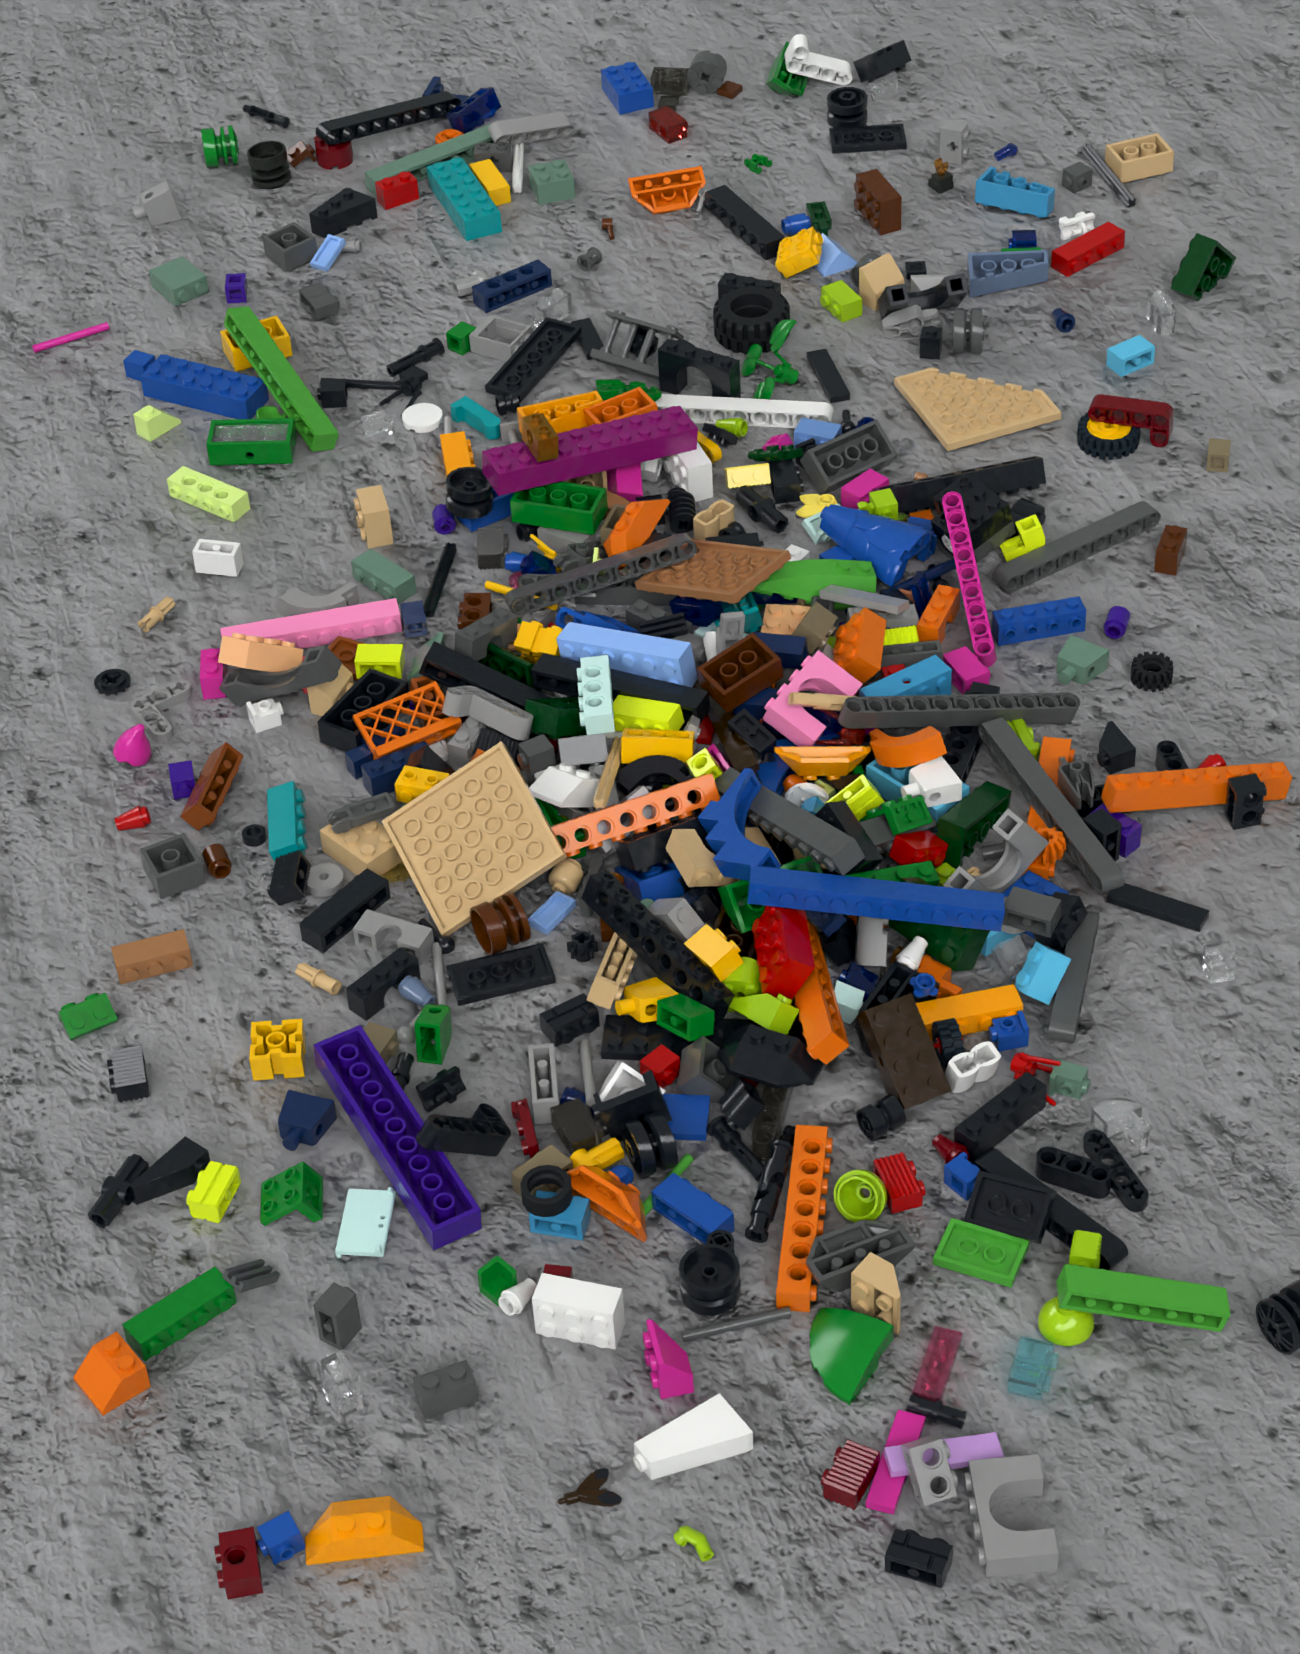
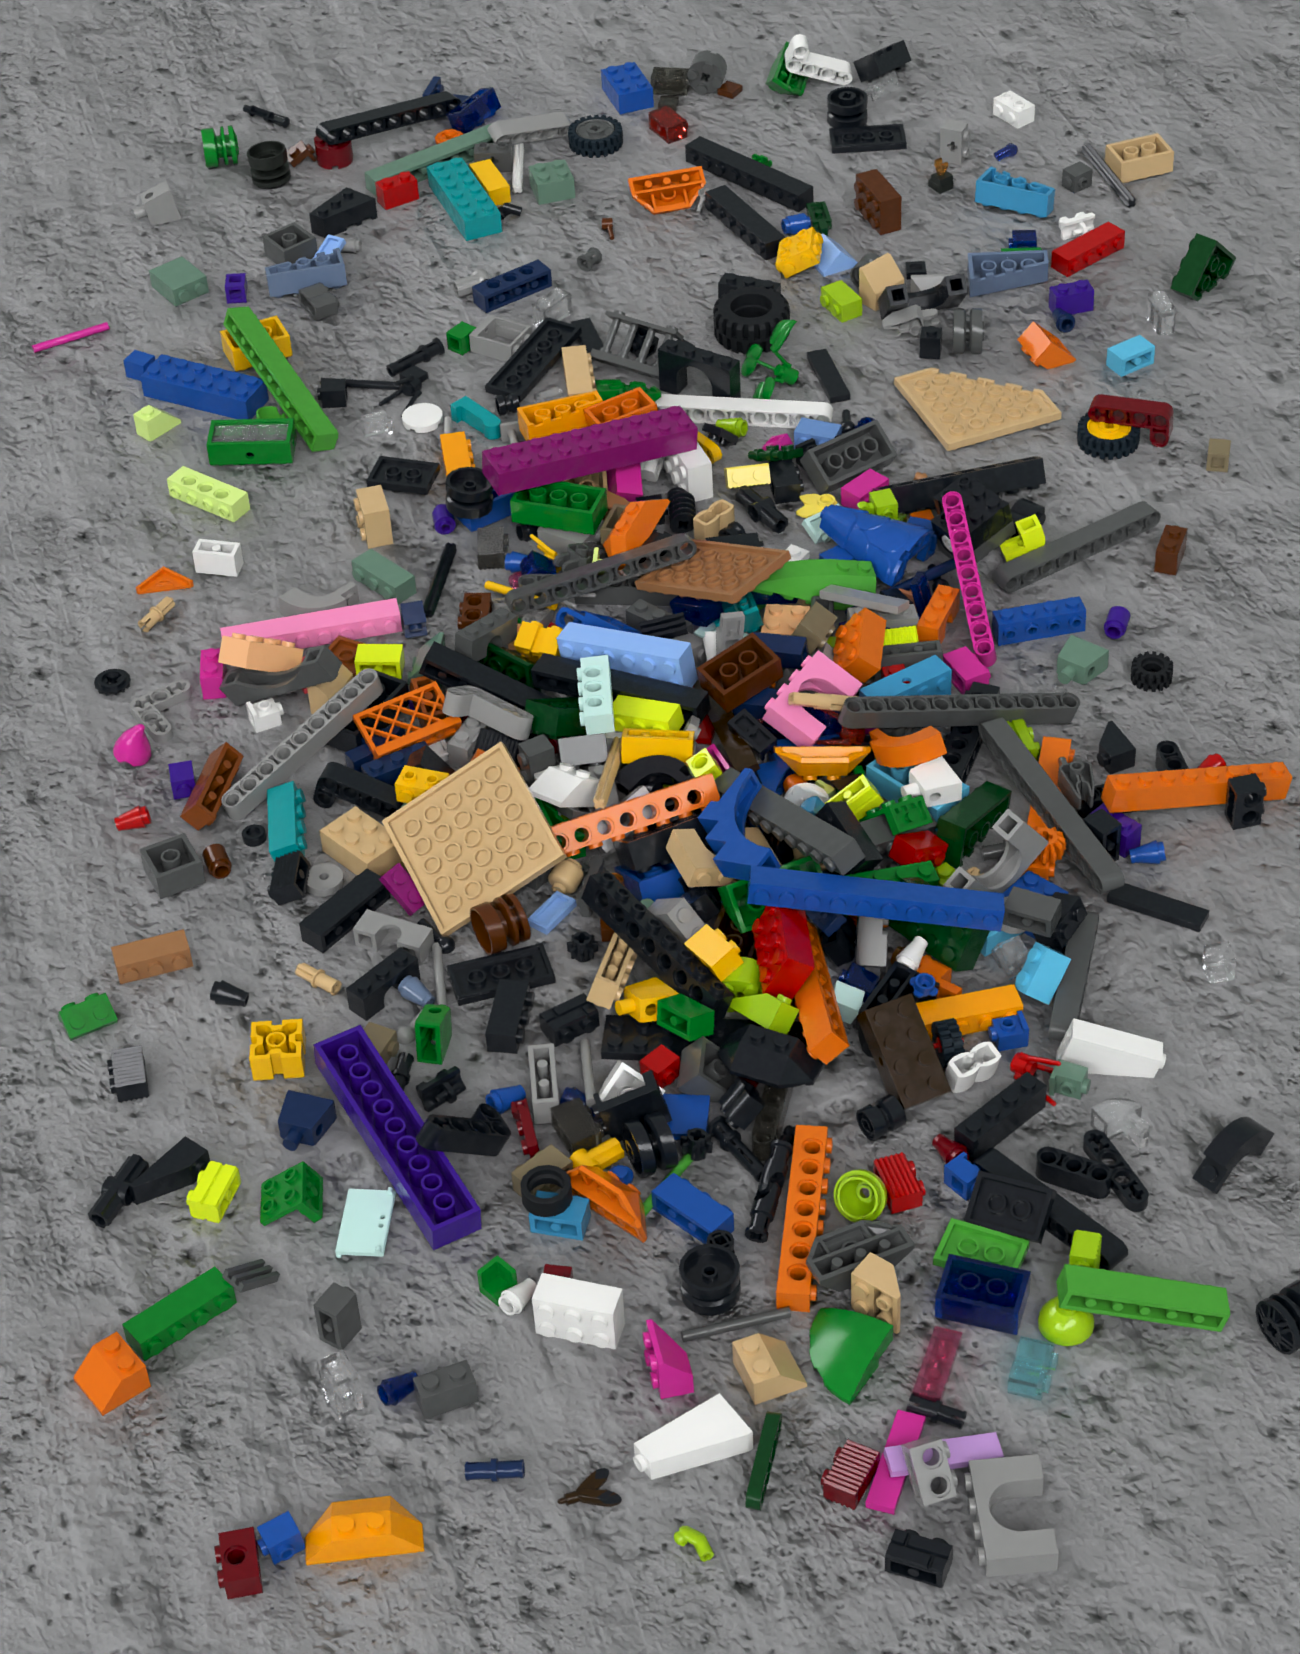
(164, 580): none -> orange tile
(228, 994): none -> black cone
(289, 277): none -> sand blue wedge
(302, 744): none -> light grey beam
(355, 788): none -> black beam
(361, 812): dark grey hinge -> none
(396, 1388): none -> clear blue cone
(402, 889): none -> magenta plate
(403, 475): none -> black plate
(494, 1470): none -> dark blue pin
(502, 1097): none -> blue cone
(507, 208): none -> black arm
(508, 1016): none -> black brick
(540, 437): pearl gold brick -> none
(578, 370): none -> tan brick
(595, 136): none -> black wheel
(696, 1144): none -> black gear
(749, 173): none -> black brick
(763, 1461): none -> dark green beam
(766, 1367): none -> tan slope
(982, 1294): none -> clear blue brick
(1013, 109): none -> white brick
(1044, 347): none -> orange slope
(1072, 297): none -> dark purple brick
(1110, 1051): none -> white slope
(1148, 853): none -> blue cone
(1228, 1148): none -> black arch

